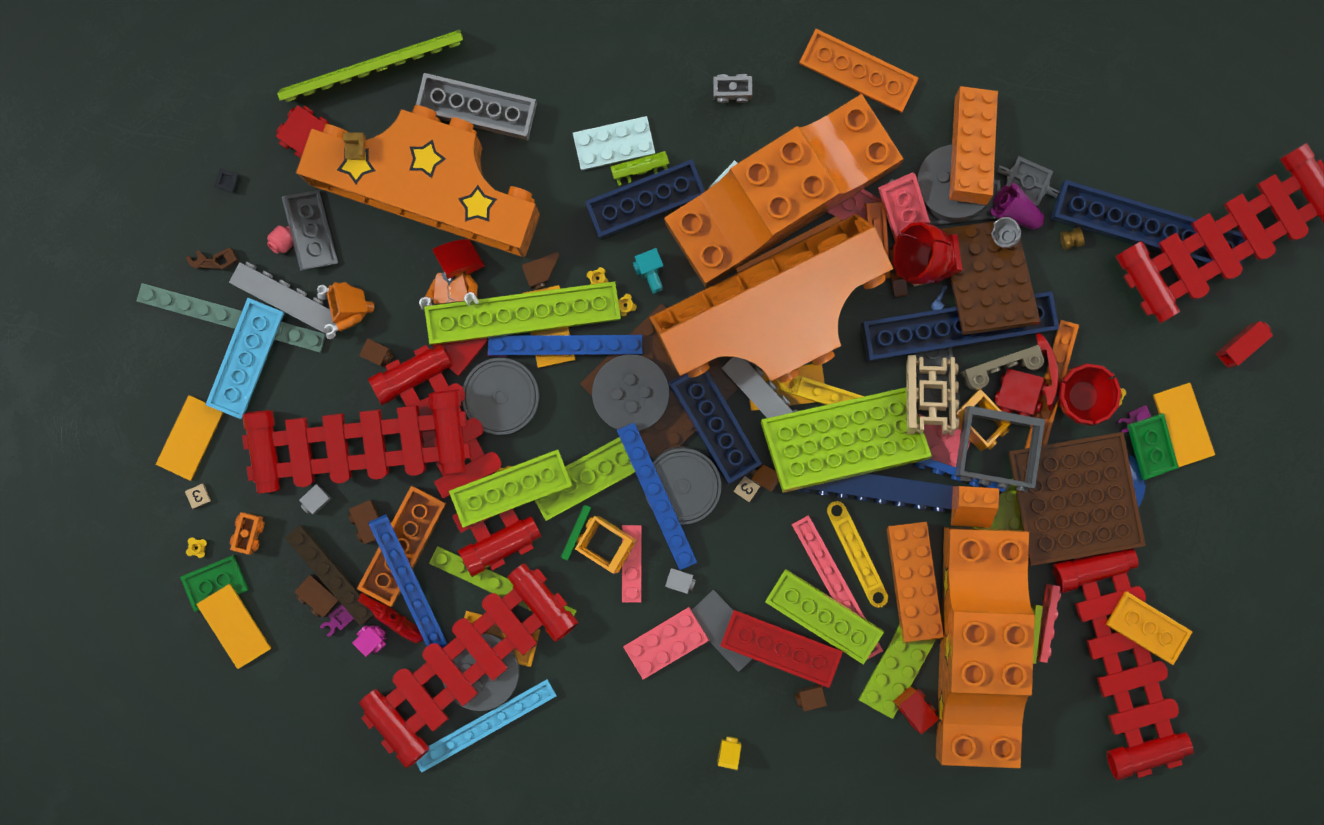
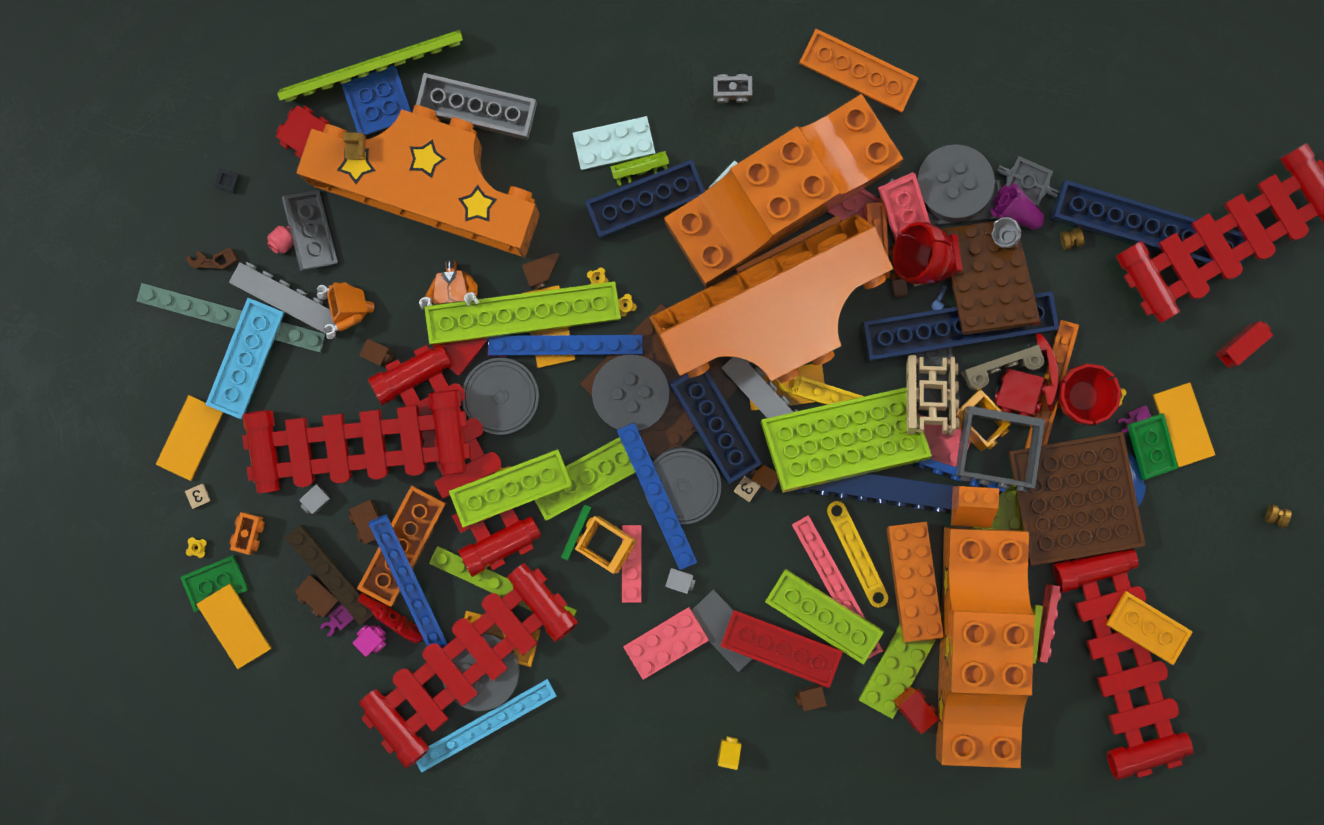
(376, 100): none -> blue plate
(458, 257): red slope -> none
(649, 265): teal brick -> none
(973, 145): orange brick -> none
(1278, 516): none -> pearl gold wheel

